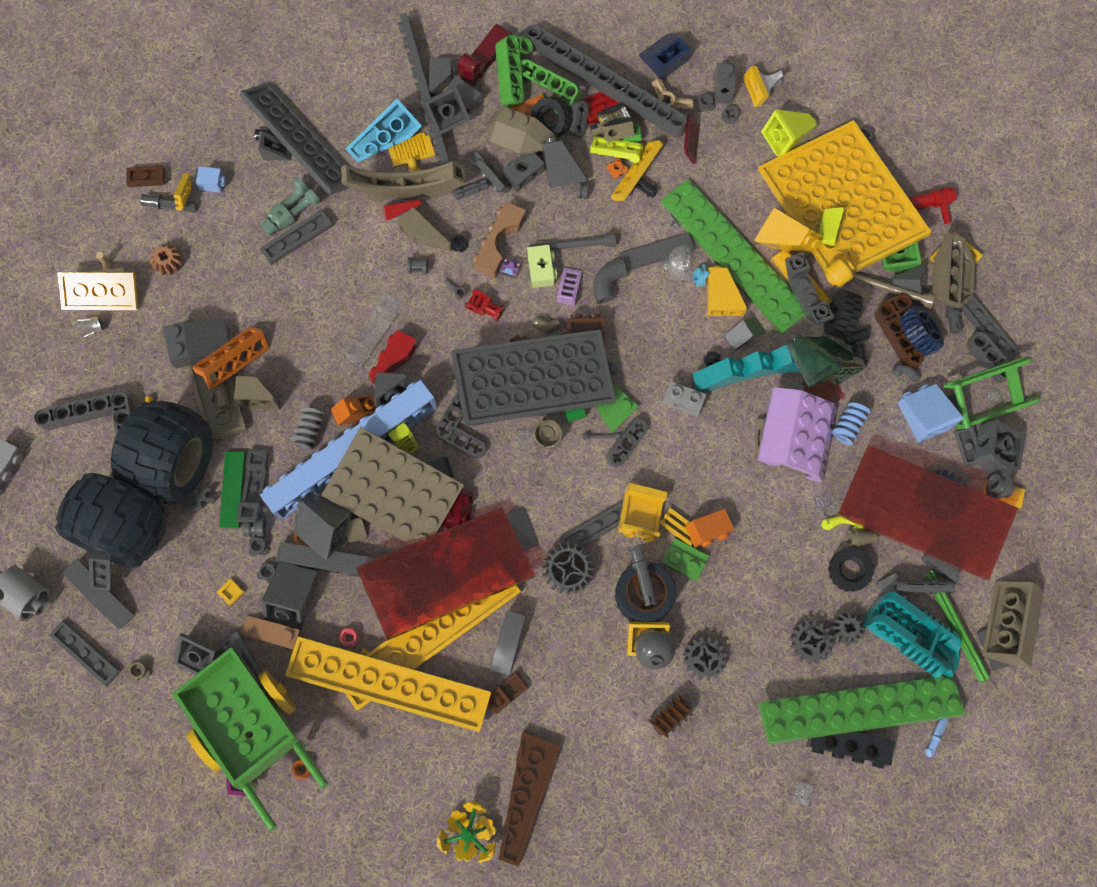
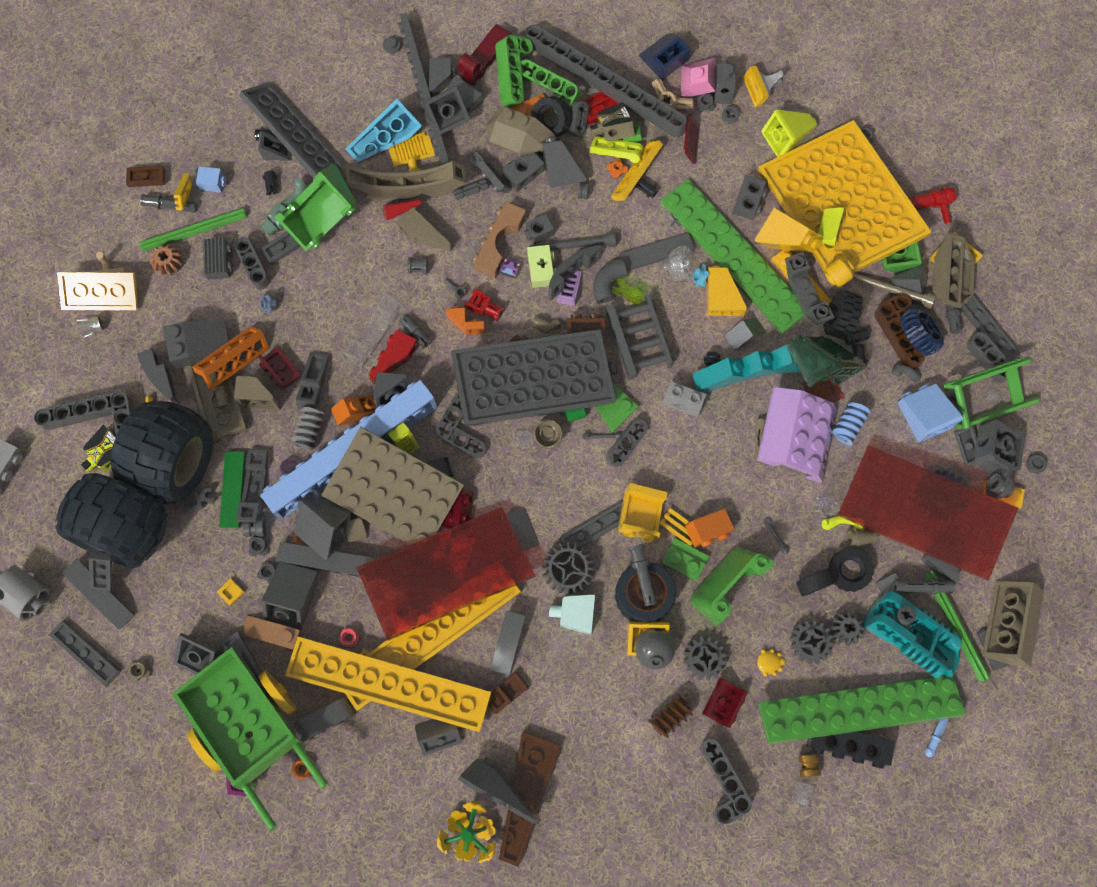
(99, 450): none -> torso
(157, 374): none -> dark grey slope
(193, 229): none -> bright green axle
(216, 258): none -> dark grey brick
(248, 256): none -> dark grey beam
(267, 303): none -> sand blue plate
(270, 182): none -> black pin
(280, 368): none -> dark red bracket
(288, 466): none -> clear purple plate
(312, 381): none -> dark grey slope
(318, 208): none -> bright green windscreen
(323, 718): none -> dark grey beam
(391, 45): none -> dark grey plate
(415, 330): none -> dark grey pin
(436, 735): none -> dark grey panel
(458, 317): none -> orange slope
(459, 239): black plate -> none
(488, 779): none -> dark grey wedge
(540, 222): none -> dark grey brick
(575, 613): none -> light aqua torso
(585, 257): none -> dark grey slope
(626, 350): none -> dark grey fence
(631, 294): none -> clear neon green plate
(698, 78): none -> bright pink slope
(709, 597): none -> bright green windscreen
(722, 778): none -> dark grey beam
(724, 703): none -> dark red bracket
(750, 198): none -> dark grey brick
(767, 522): none -> dark grey hinge
(770, 662): none -> yellow piece
(809, 765): none -> pearl gold wheel
(816, 582): none -> black tyre
(905, 616): none -> dark grey bush
(1036, 464): none -> dark grey tile

